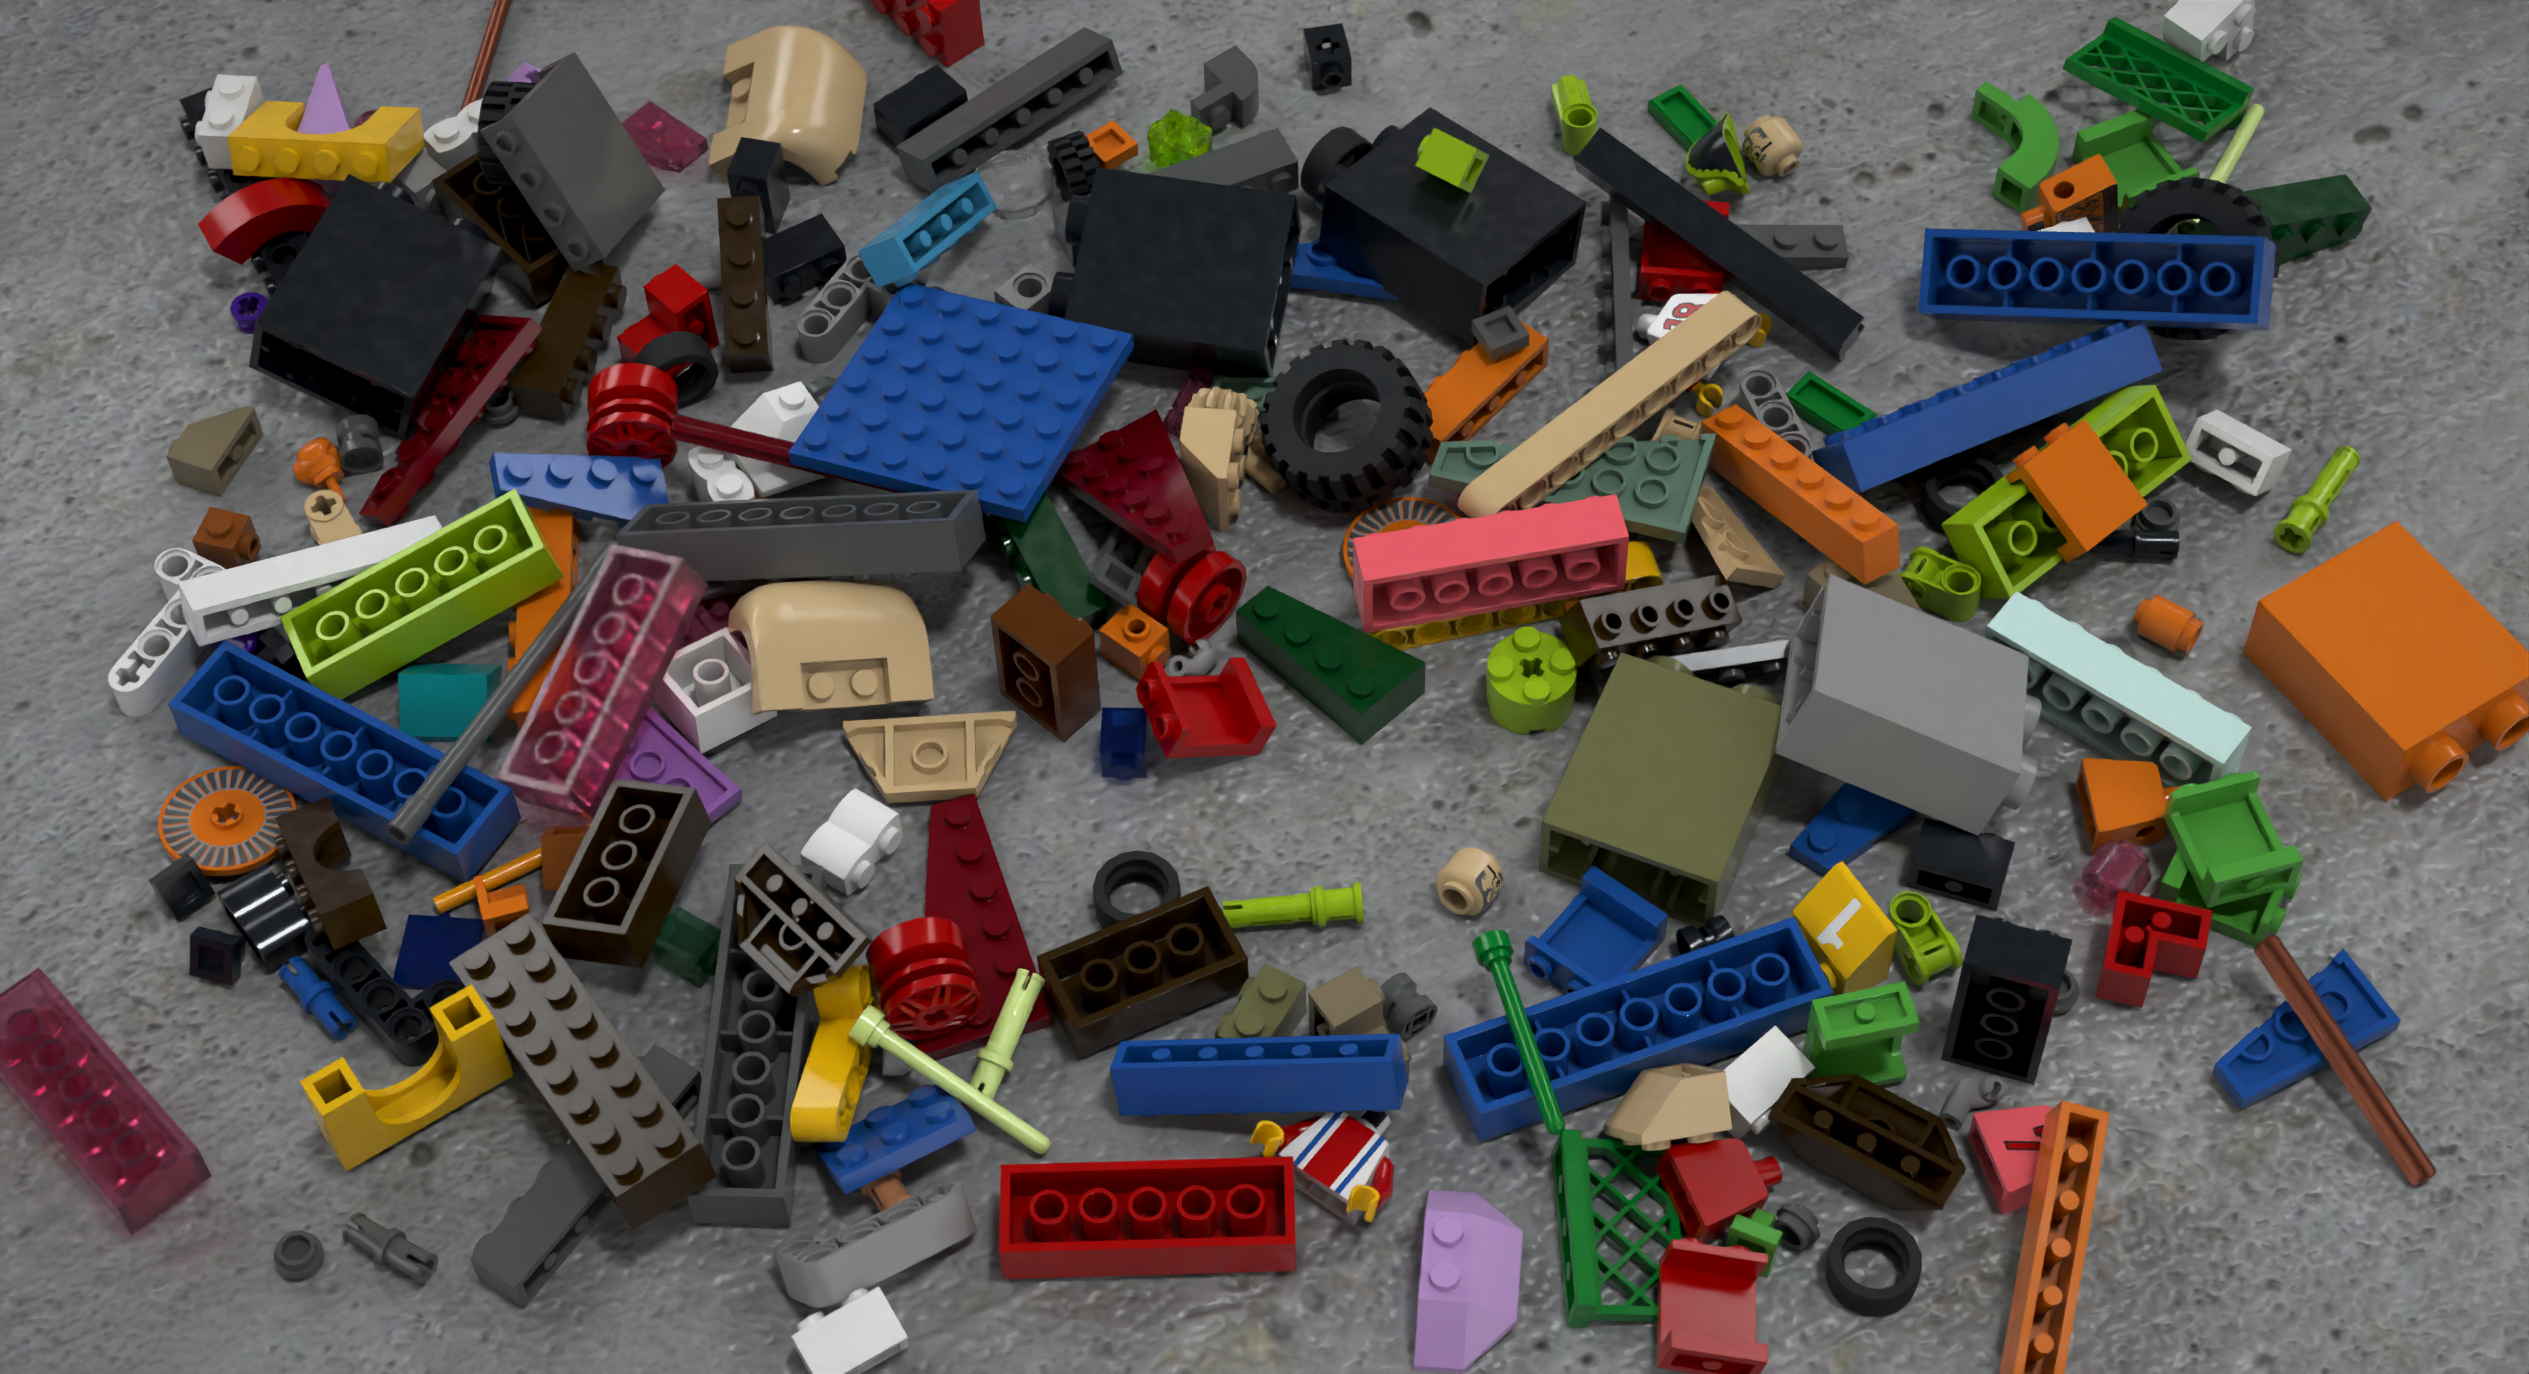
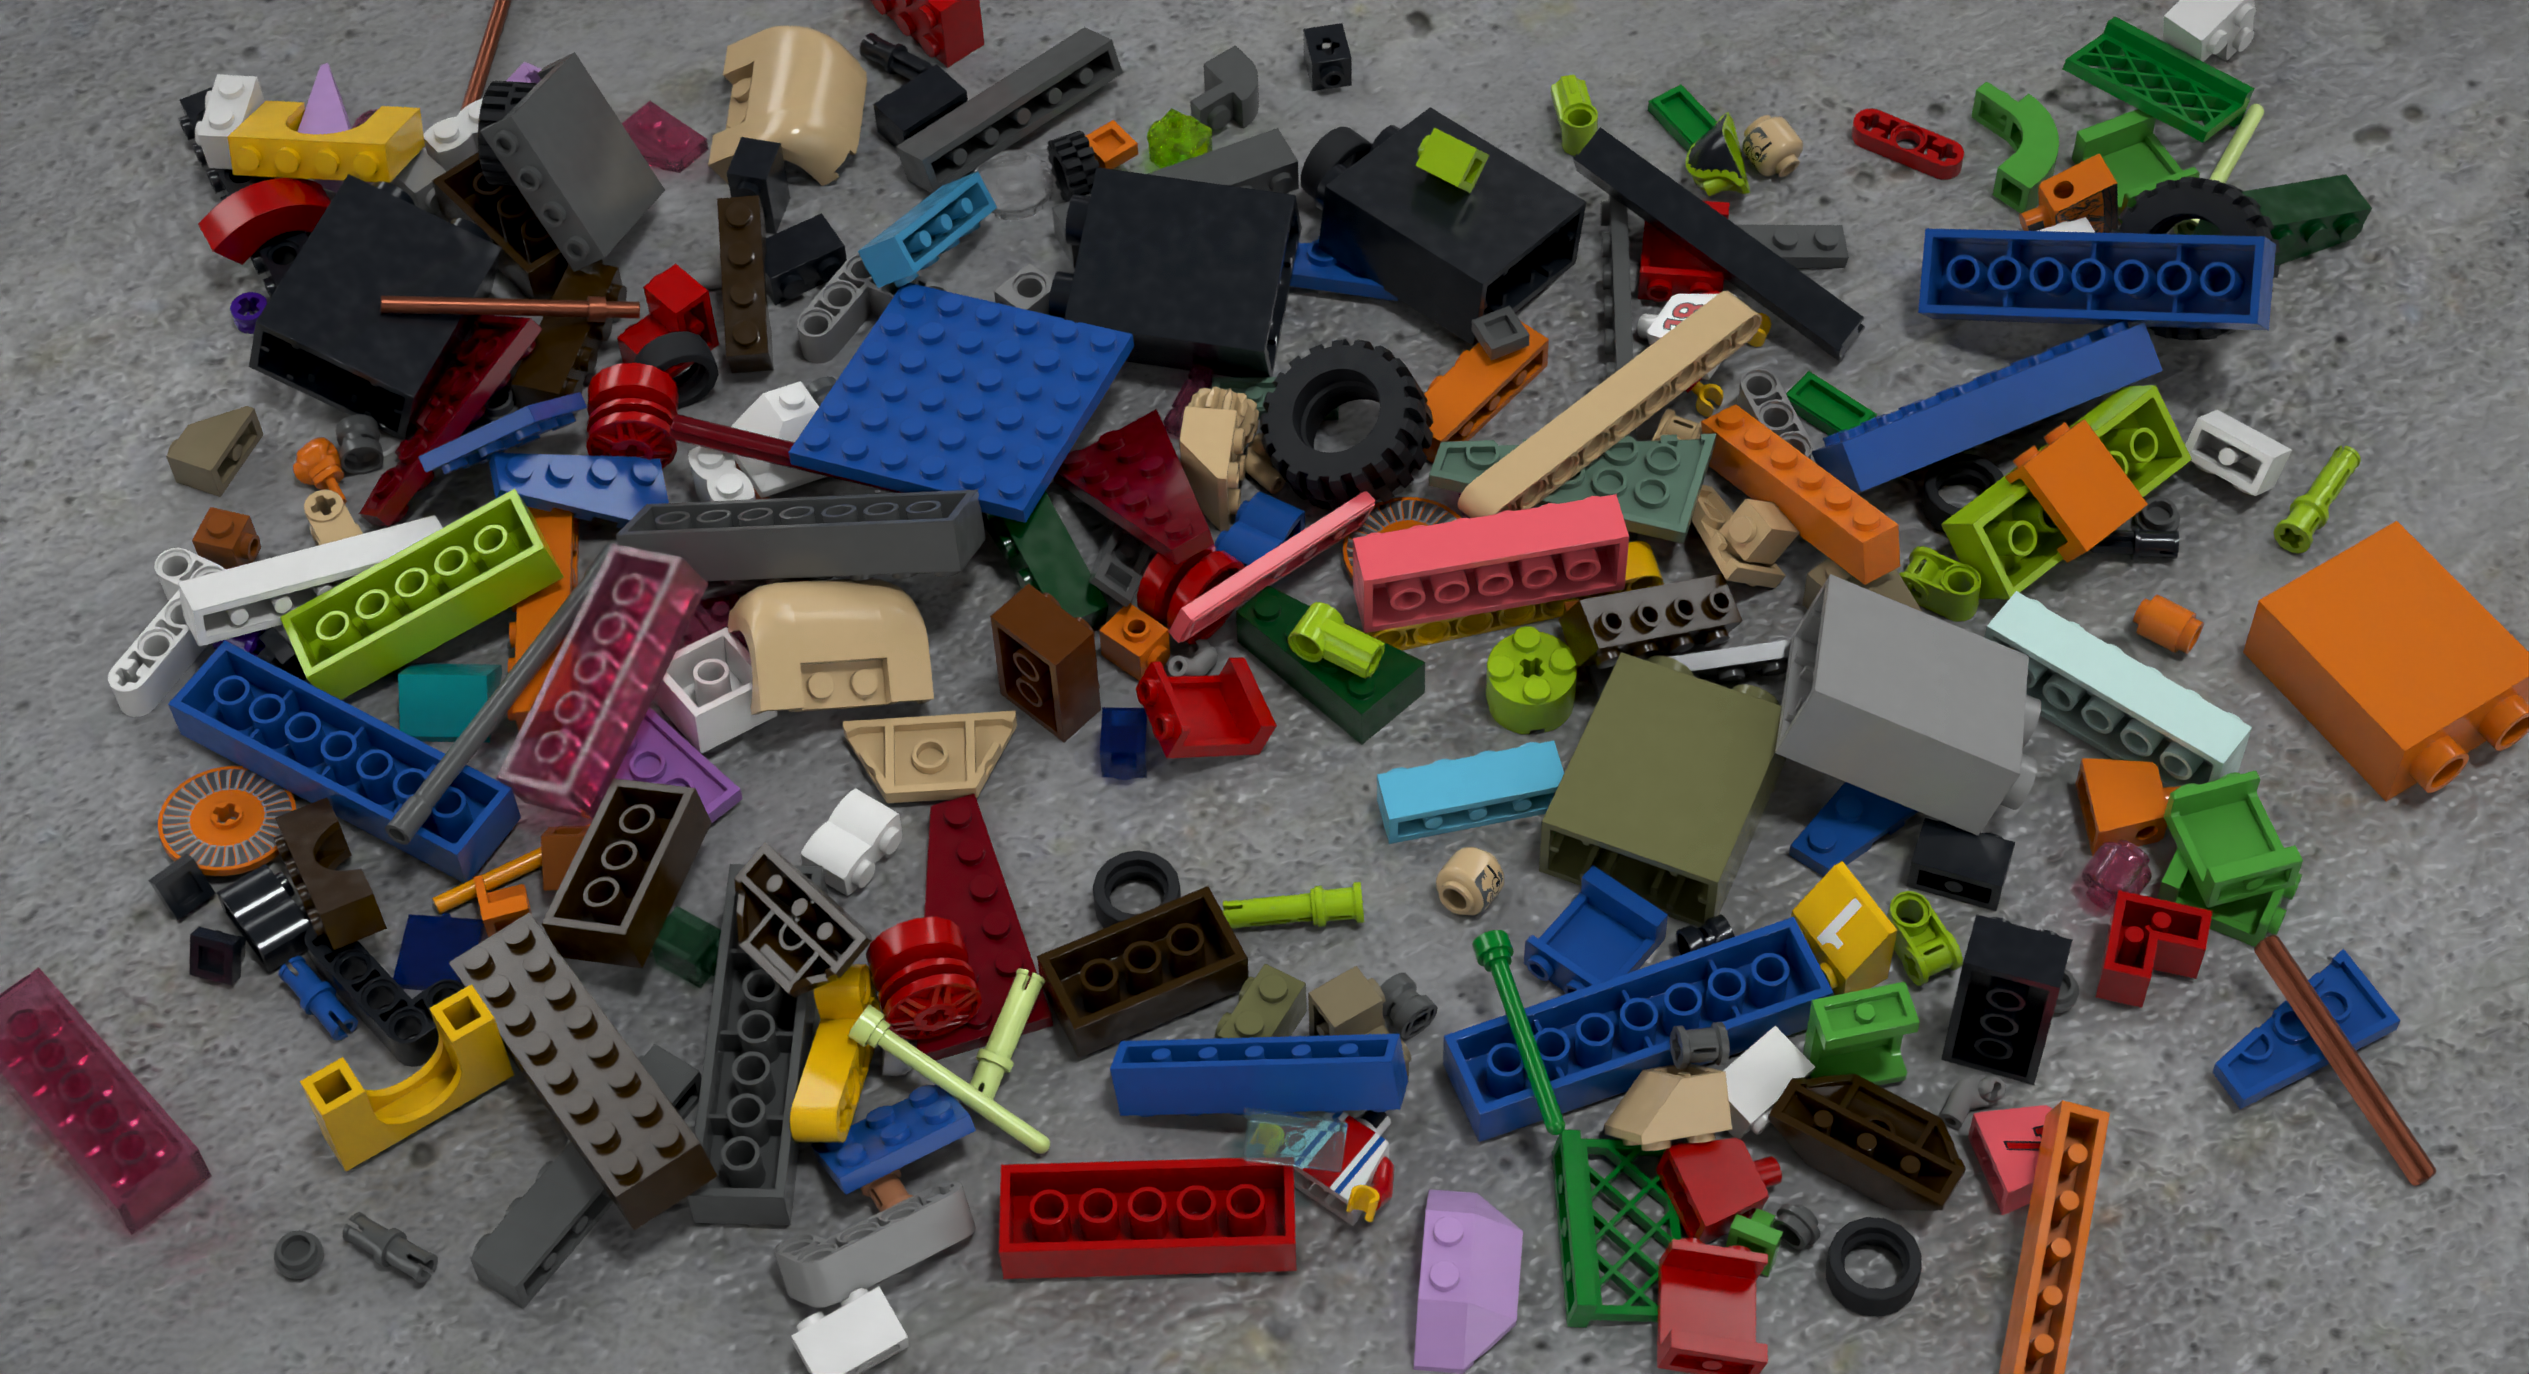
(503, 434): none -> blue plate
(594, 308): none -> copper bar
(893, 57): none -> black axle
(1260, 528): none -> blue brick
(1271, 567): none -> coral tile
(1294, 1139): none -> clear light blue panel
(1325, 635): none -> lime piece
(1468, 791): none -> medium azure brick
(1699, 1045): none -> dark grey bush
(1759, 531): none -> tan brick
(1915, 158): none -> red beam

